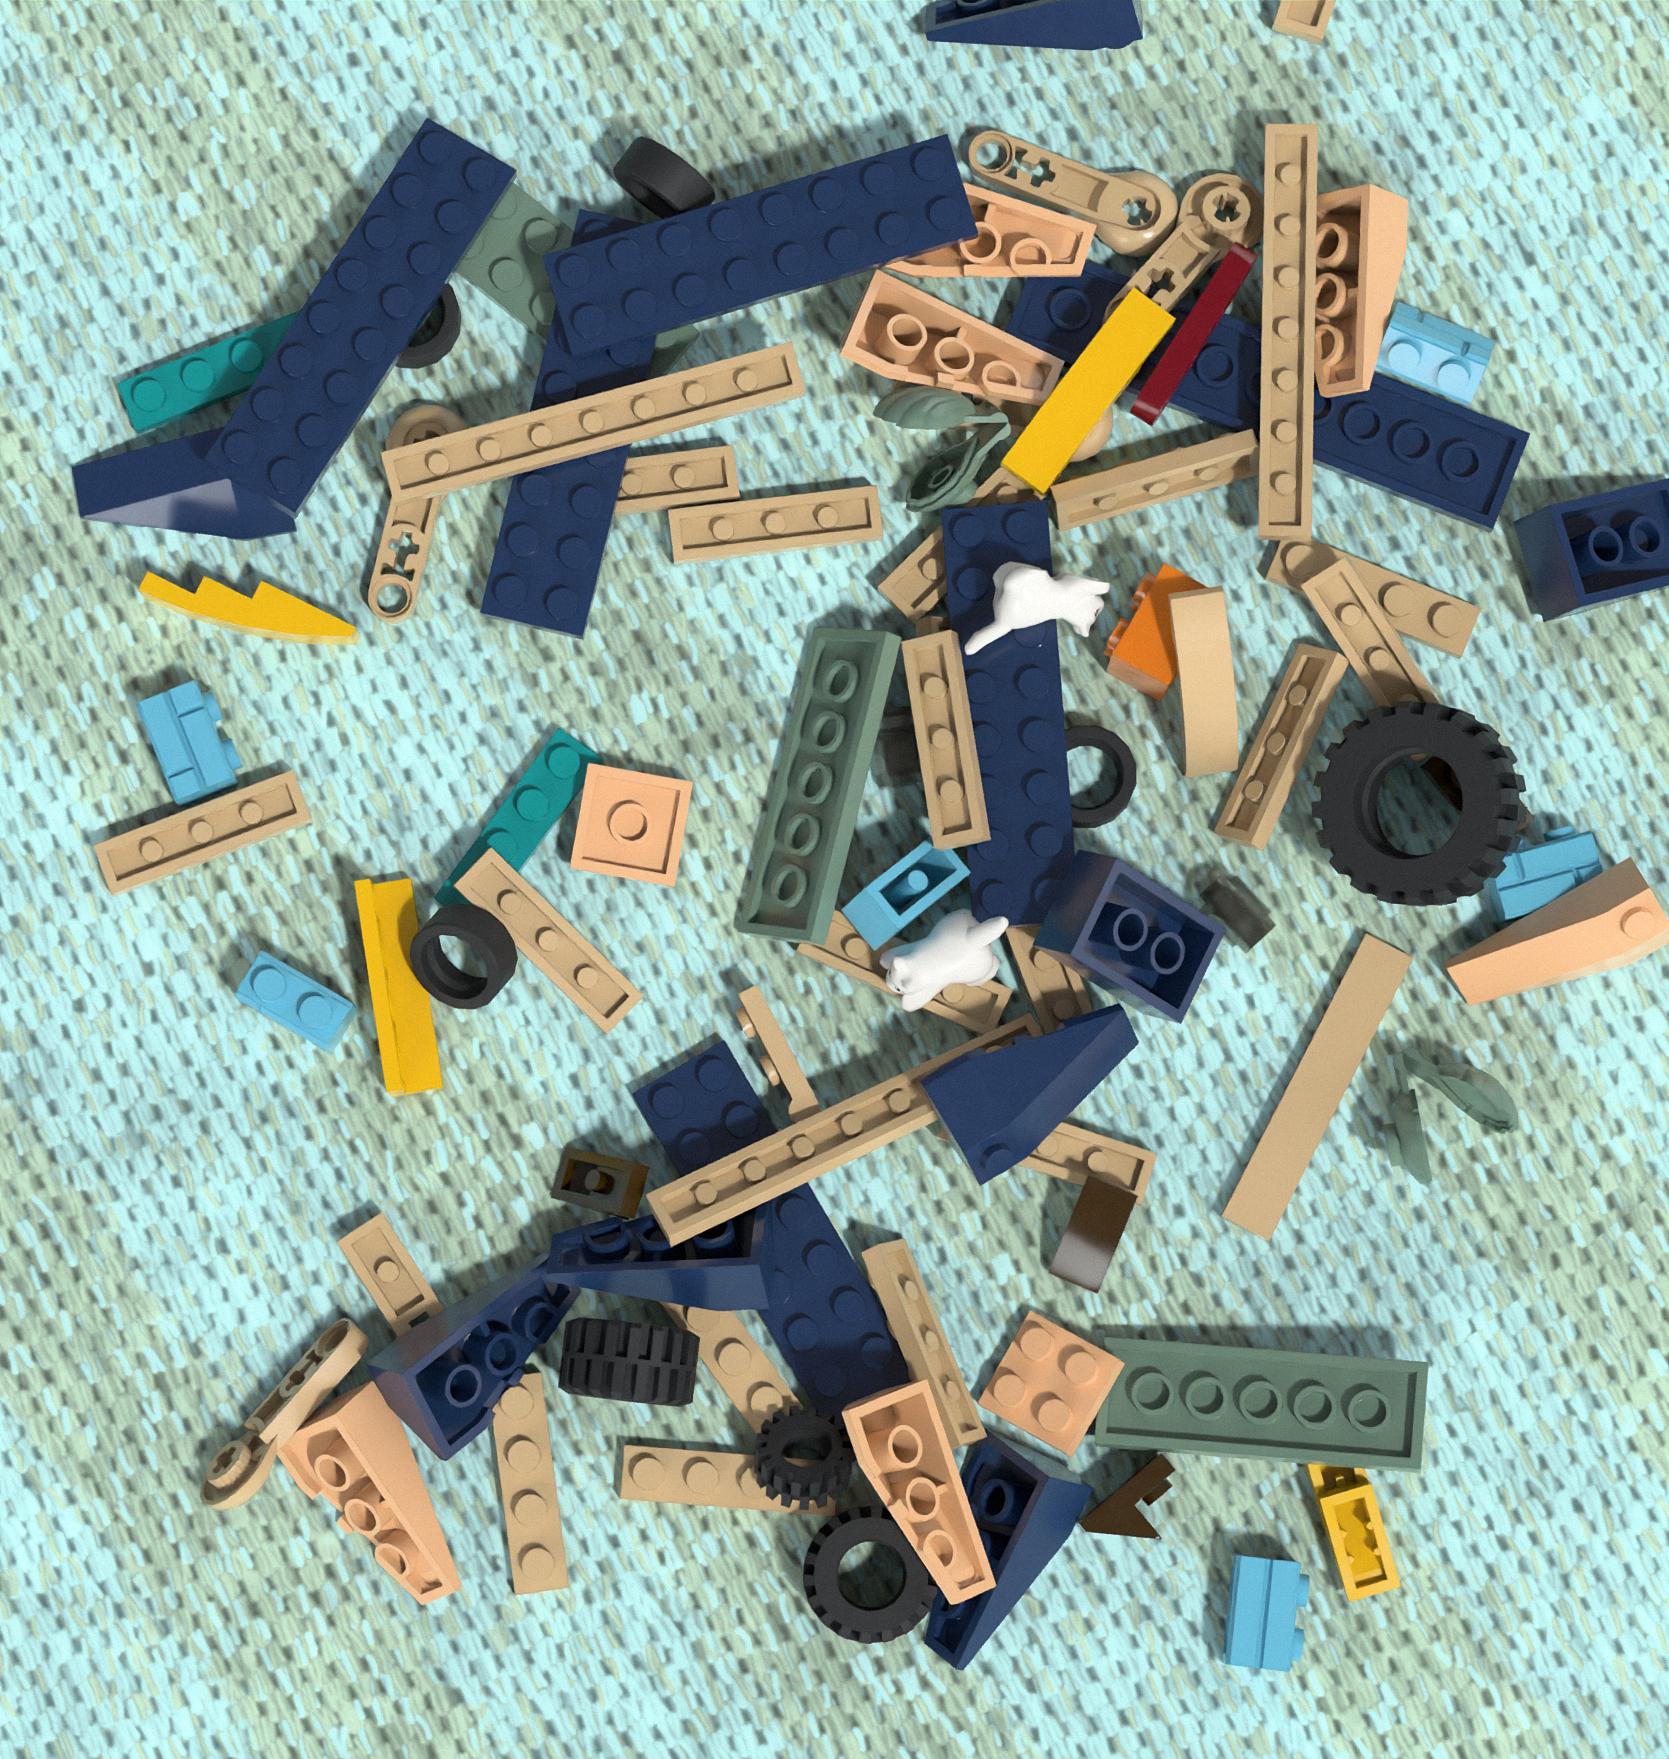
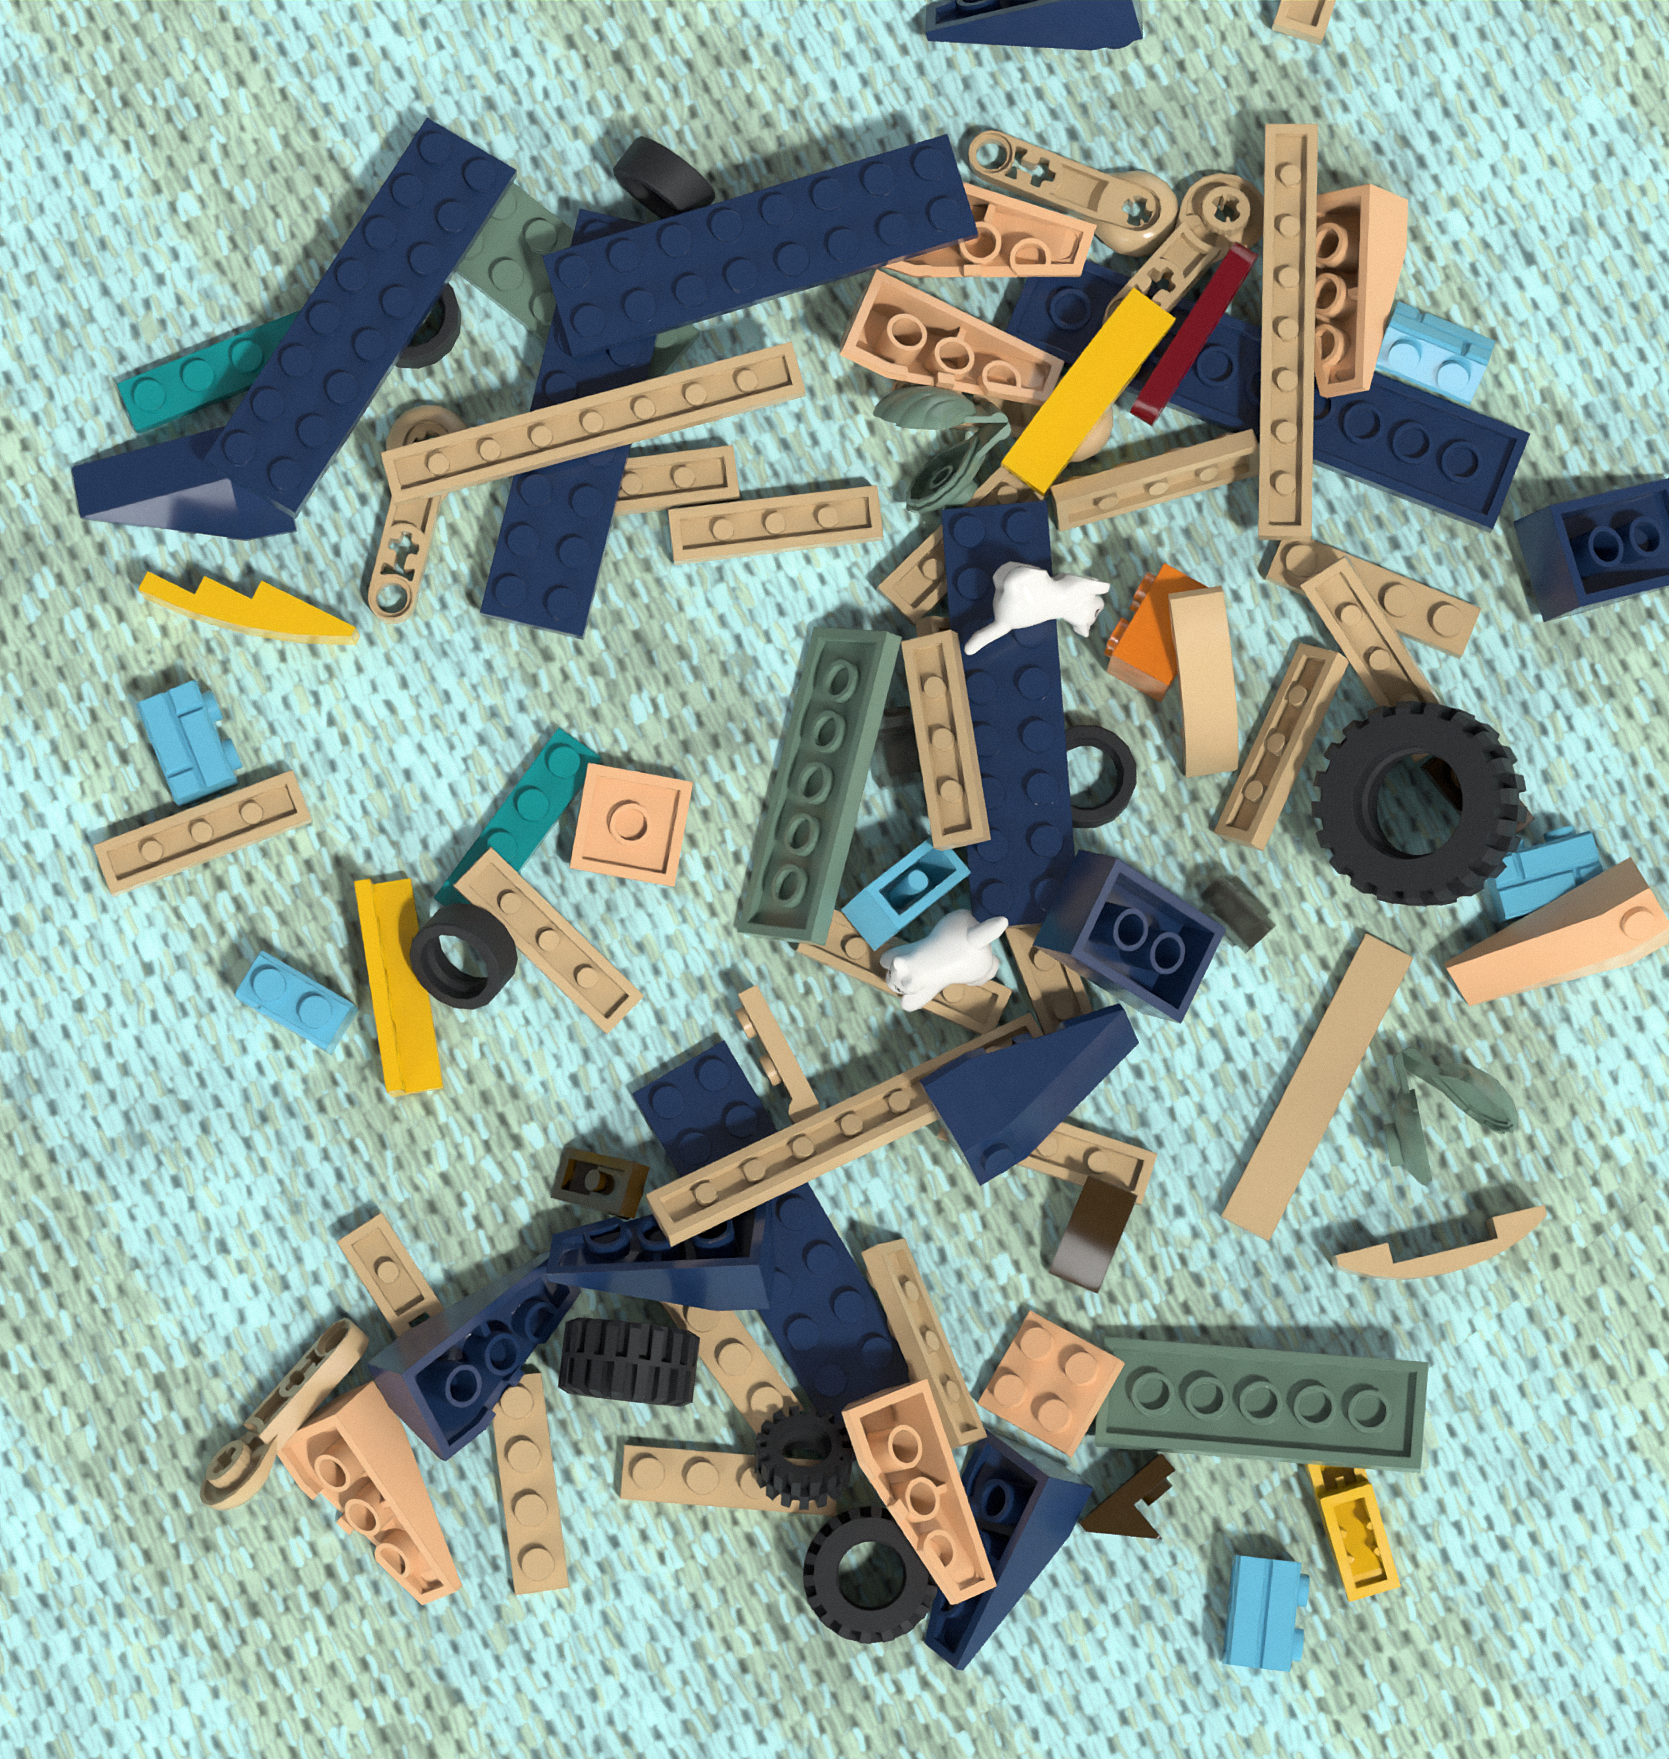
(1378, 1264): none -> tan slope

